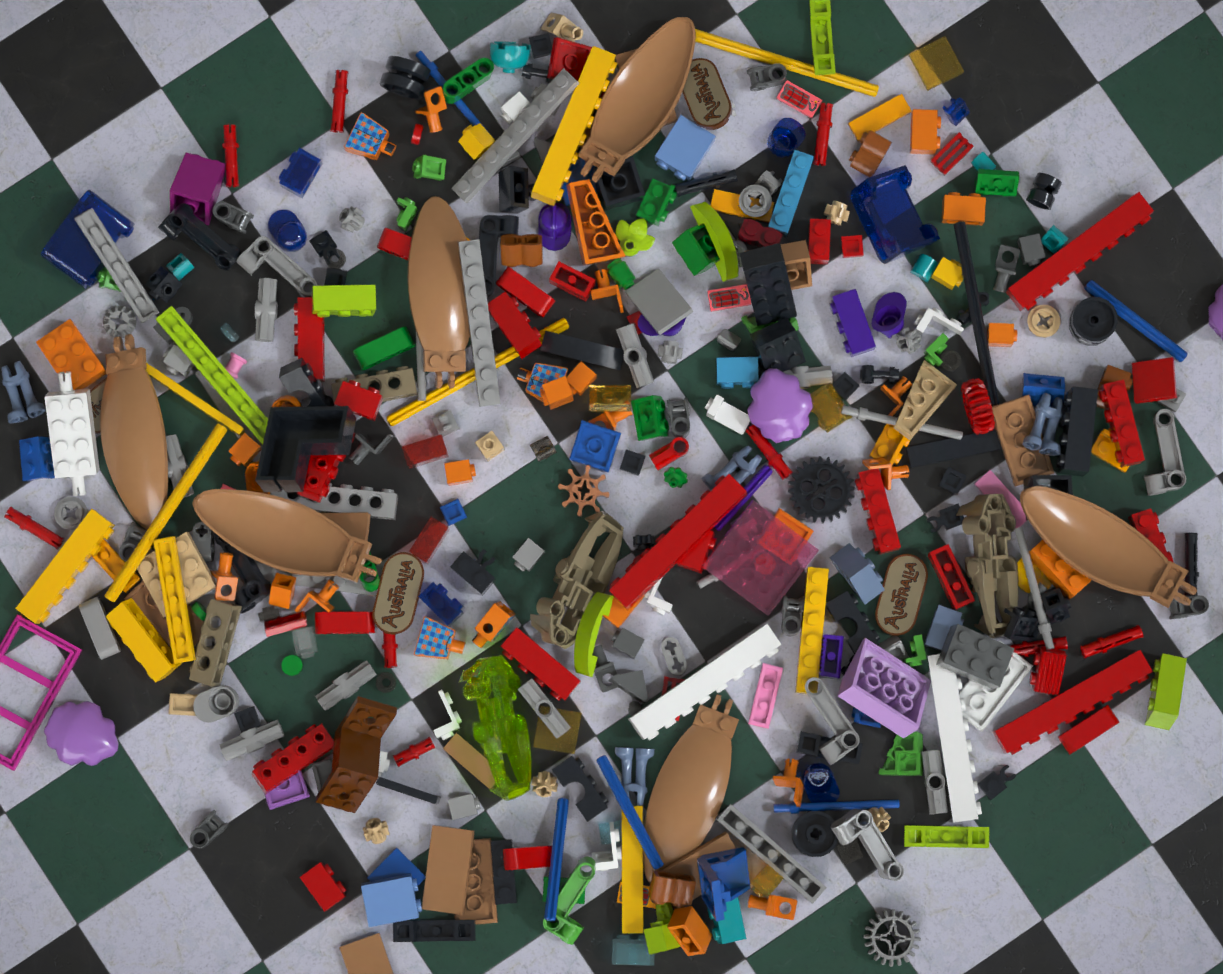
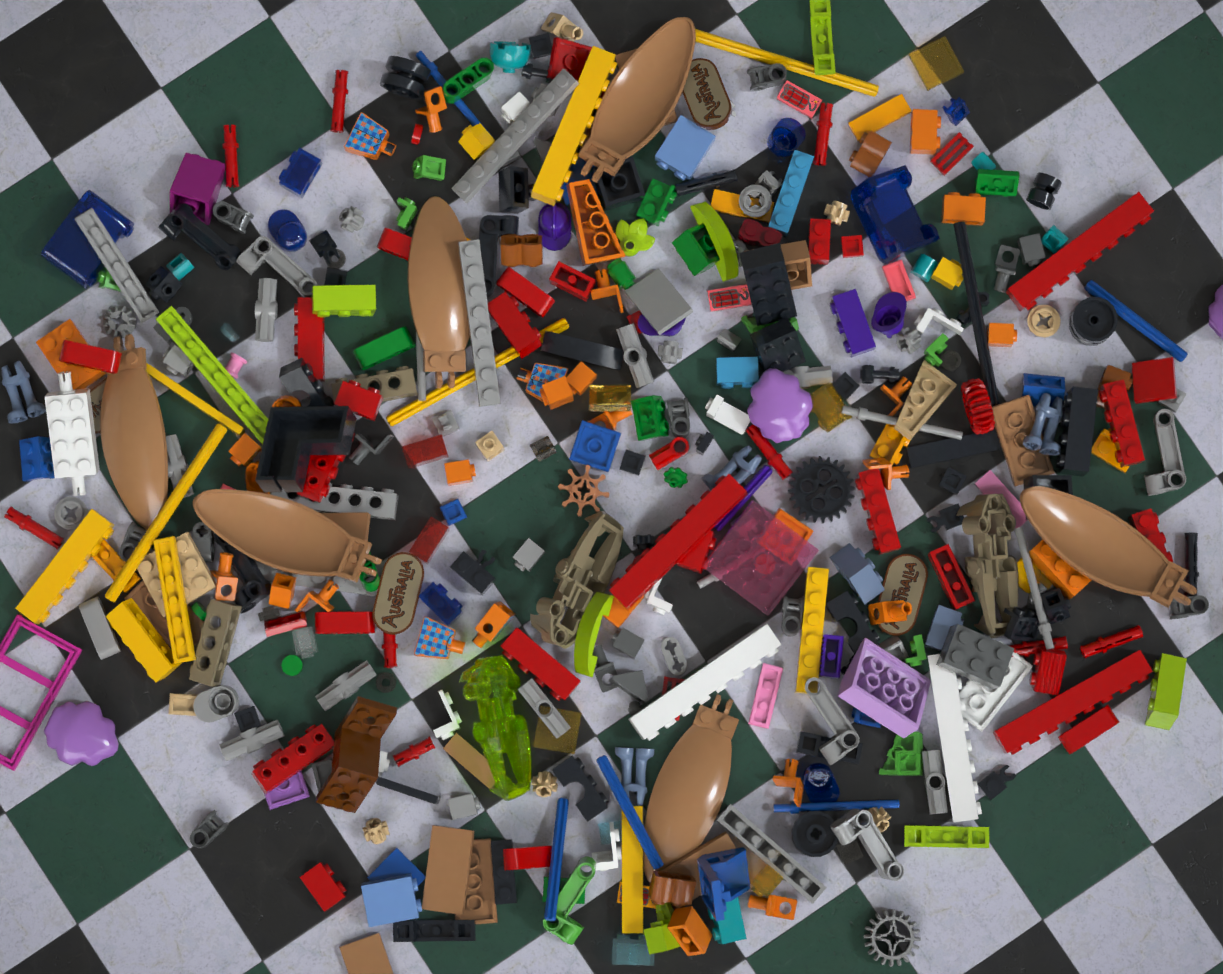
(90, 357): none -> red beam
(703, 442): none -> black plate
(889, 611): none -> orange bracket
(898, 279): none -> coral tile

